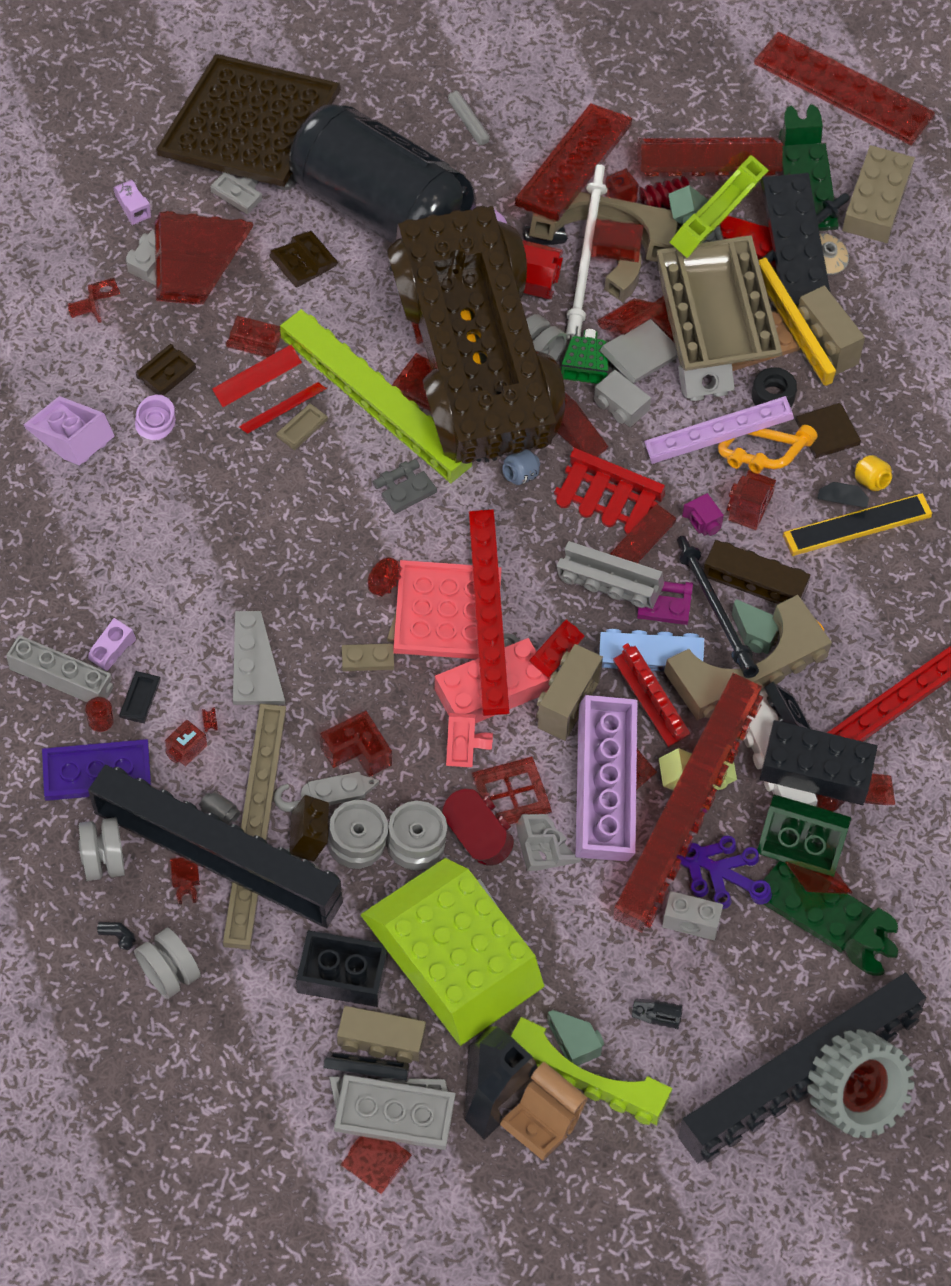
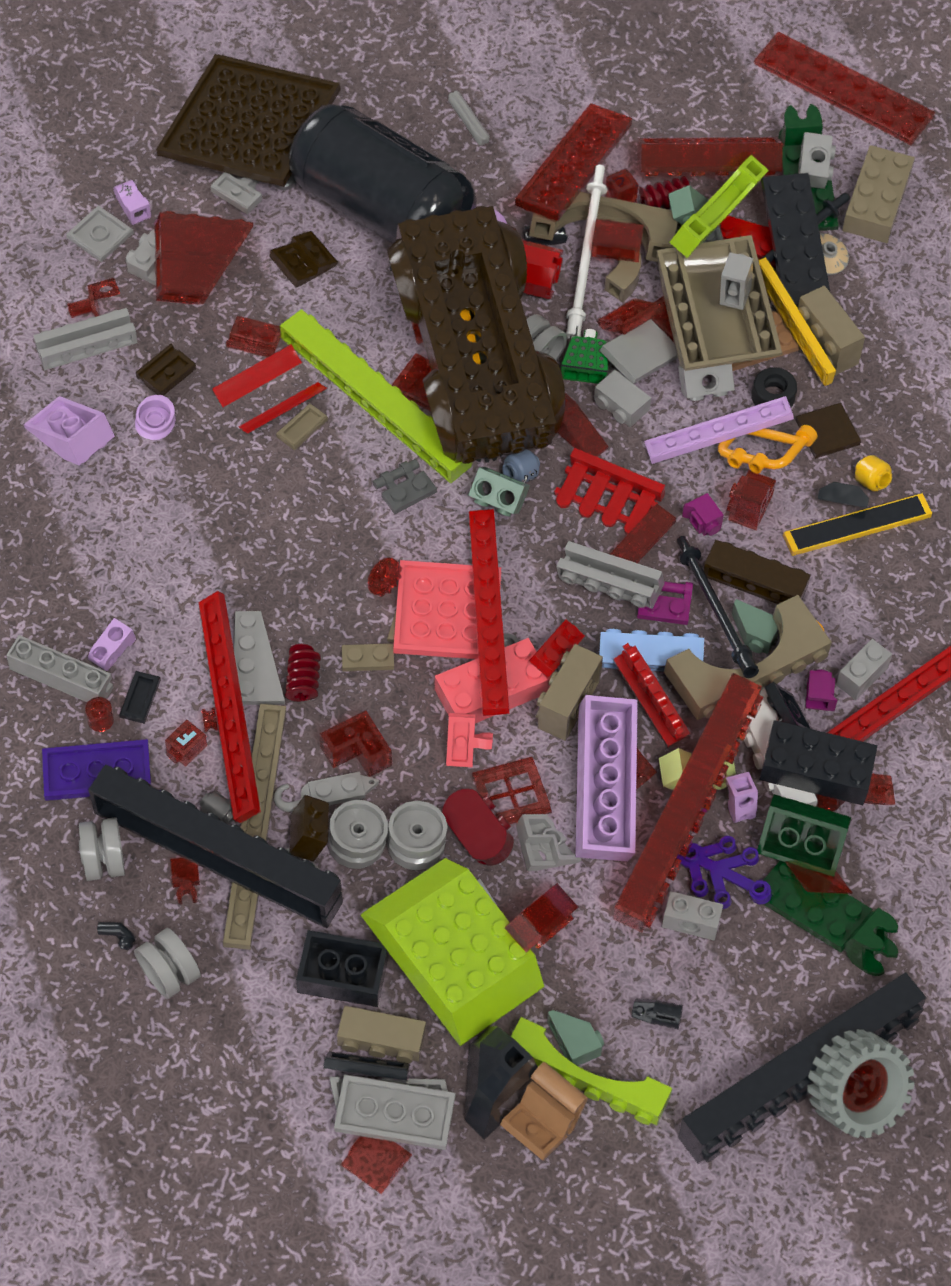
(85, 339): none -> light grey brick
(99, 233): none -> light grey tile
(229, 708): none -> red plate
(302, 673): none -> dark red piece
(500, 485): none -> sand green brick
(542, 919): none -> clear red brick
(736, 280): none -> light grey brick
(742, 797): none -> lavender leg
(820, 691): none -> magenta window
(821, 148): none -> light grey brick
(864, 669): none -> light grey brick

